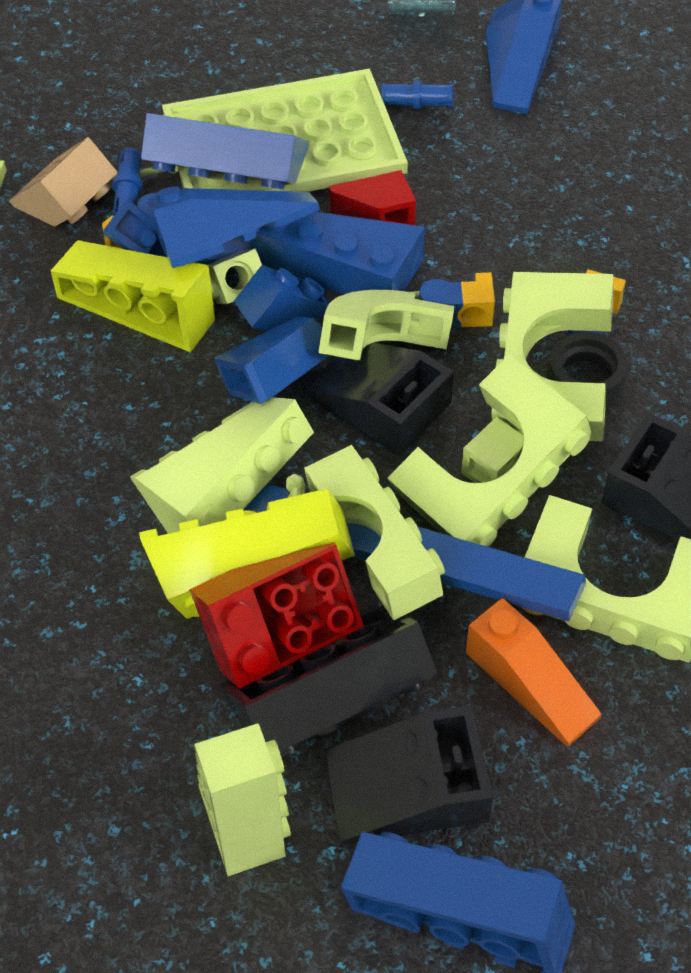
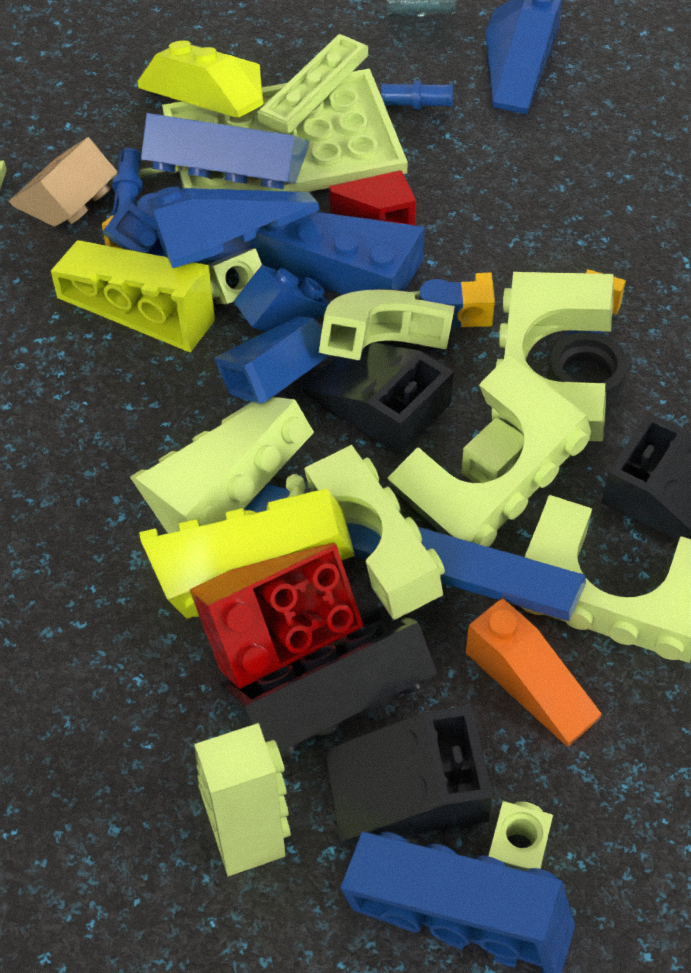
(204, 79): none -> neon yellow wedge
(312, 84): none -> yellowish green tile
(524, 820): none -> yellowish green brick

